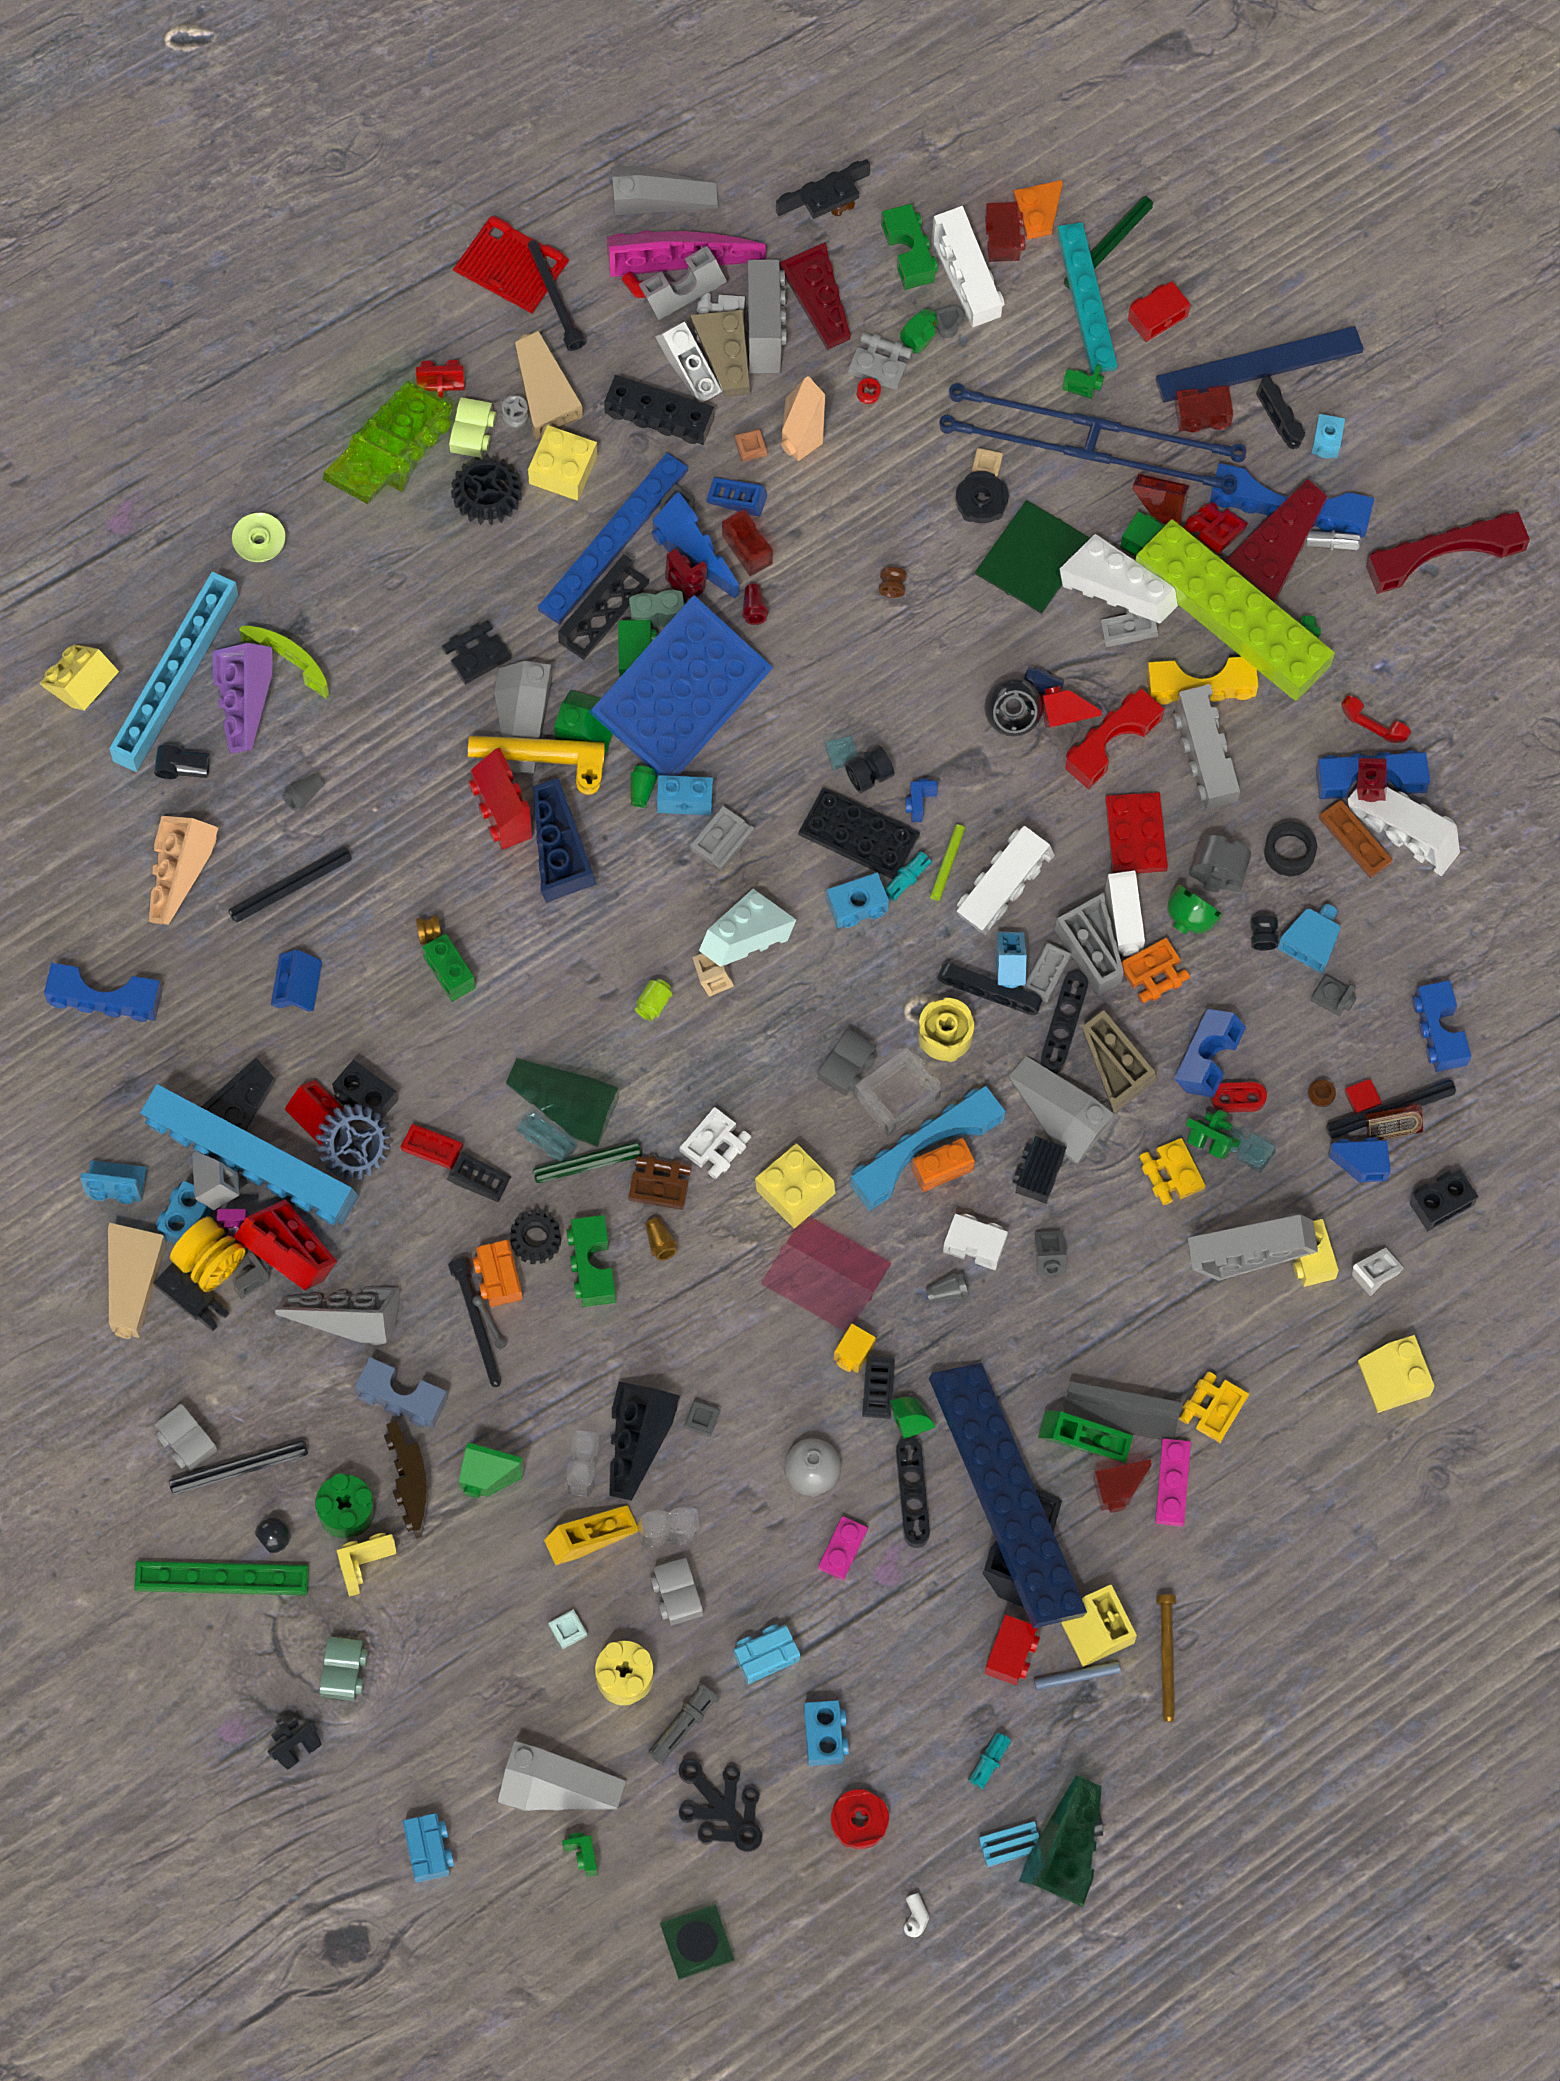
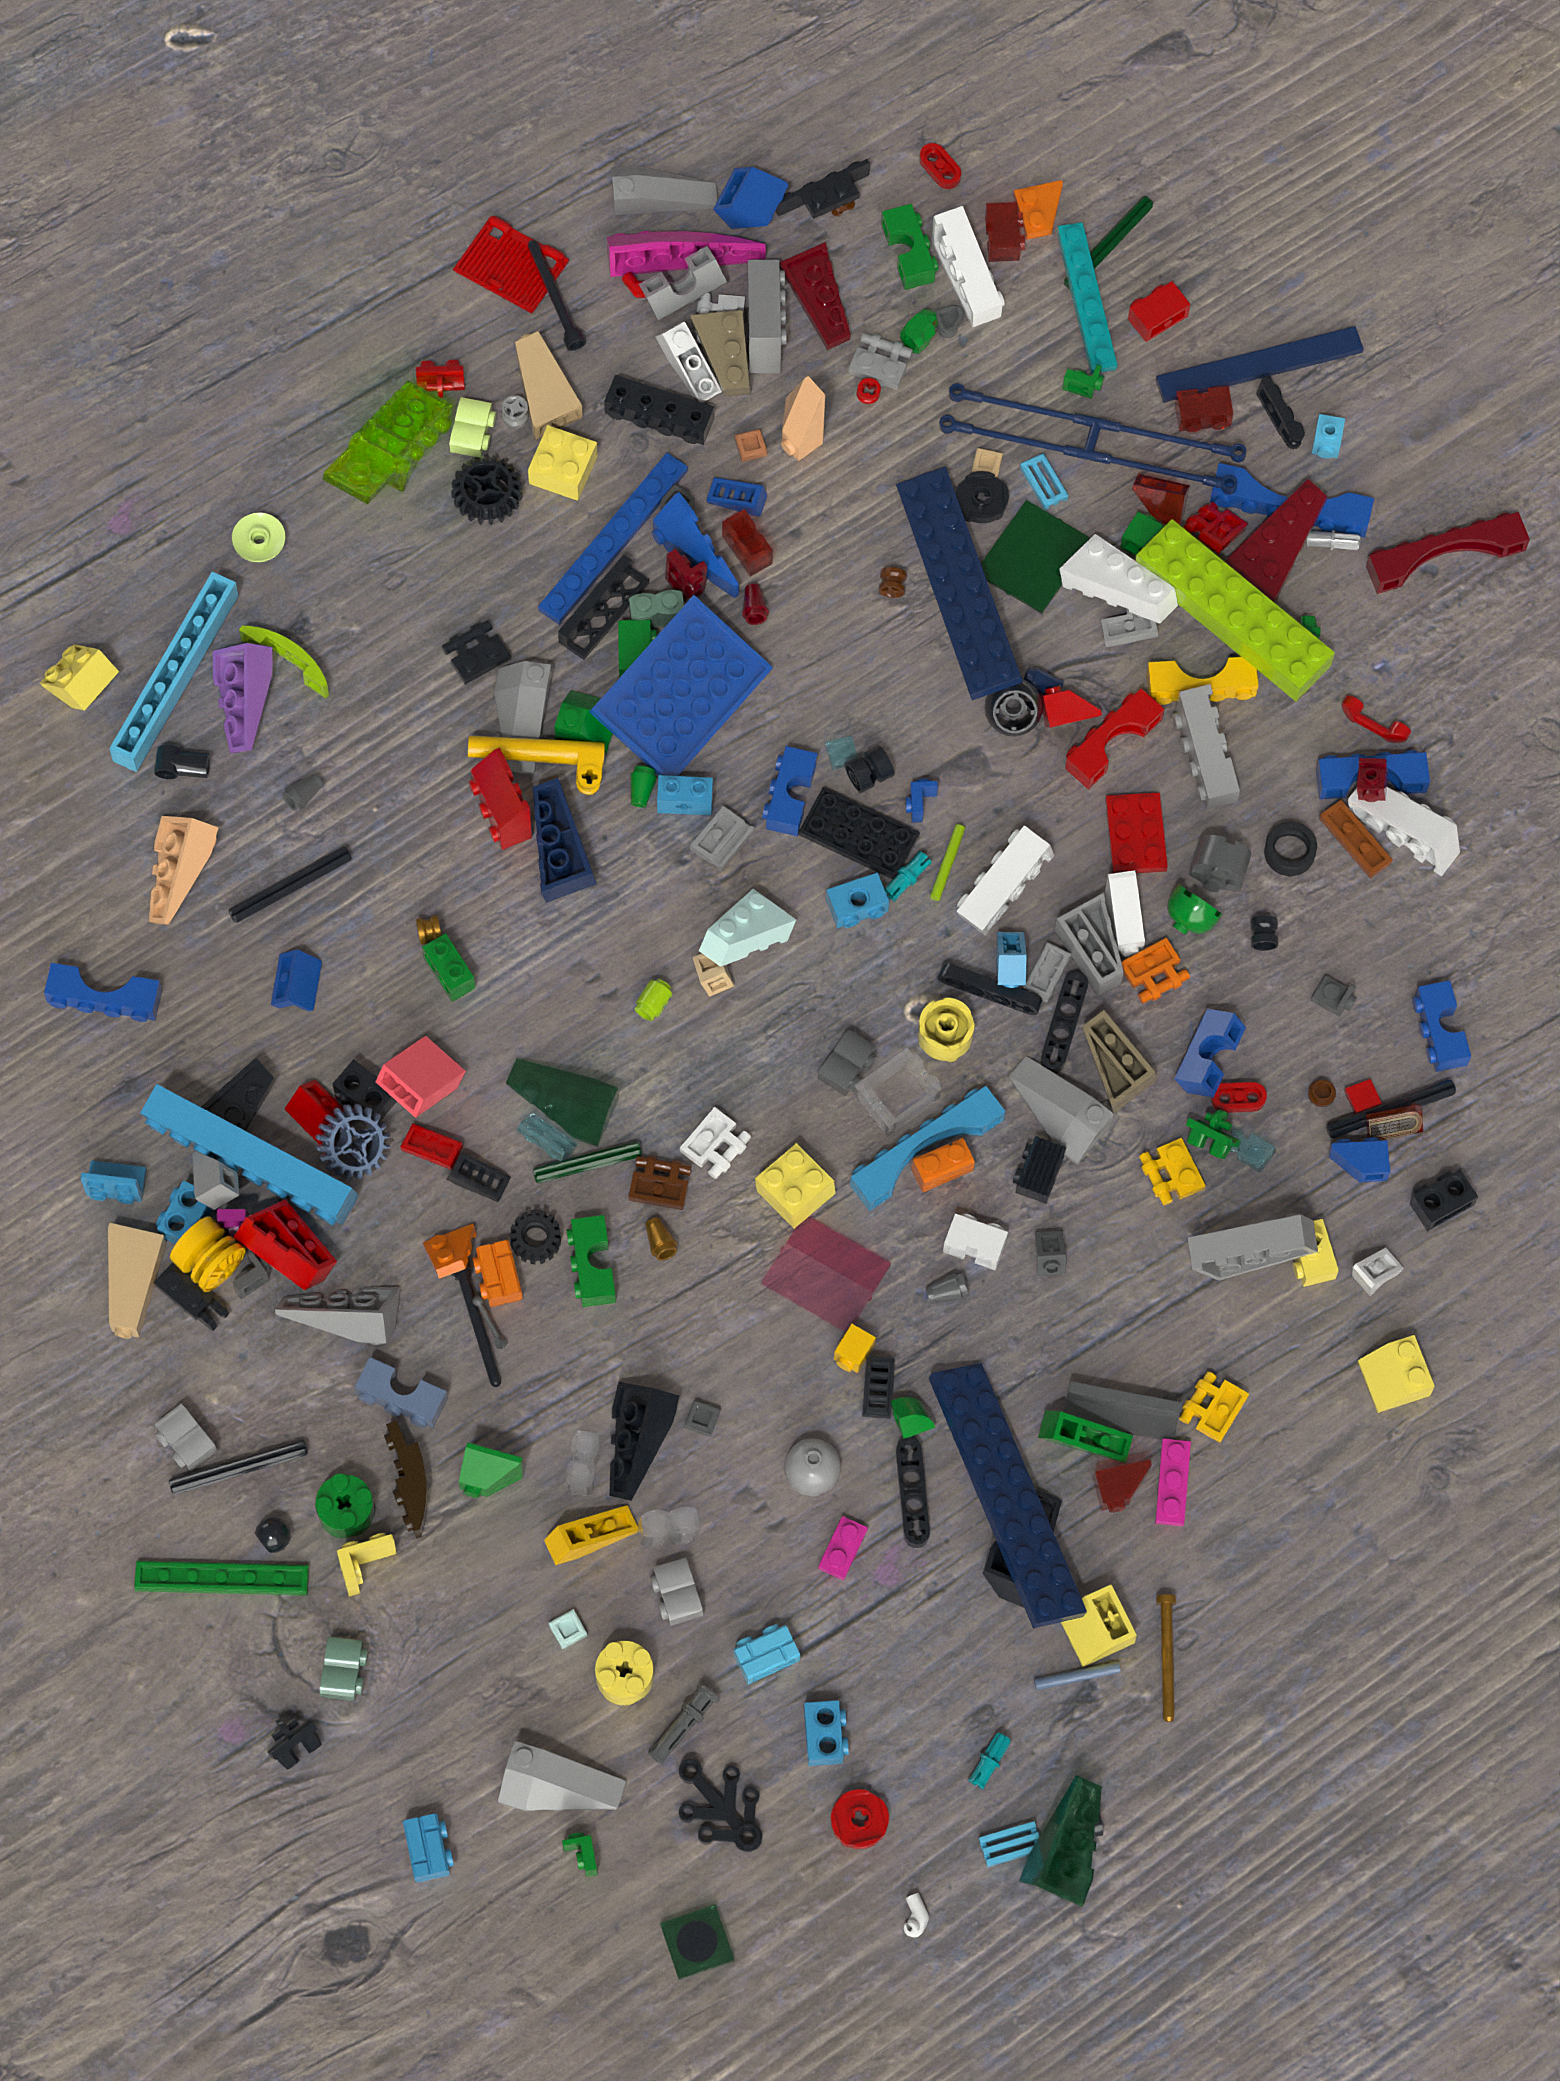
(420, 1076): none -> coral brick
(450, 1251): none -> orange wing
(750, 198): none -> blue slope
(794, 769): none -> blue arch
(941, 167): none -> red plate
(959, 583): none -> dark blue plate
(1011, 1650): red brick -> none
(1053, 500): none -> medium azure tile
(1312, 937): dark azure torso -> none

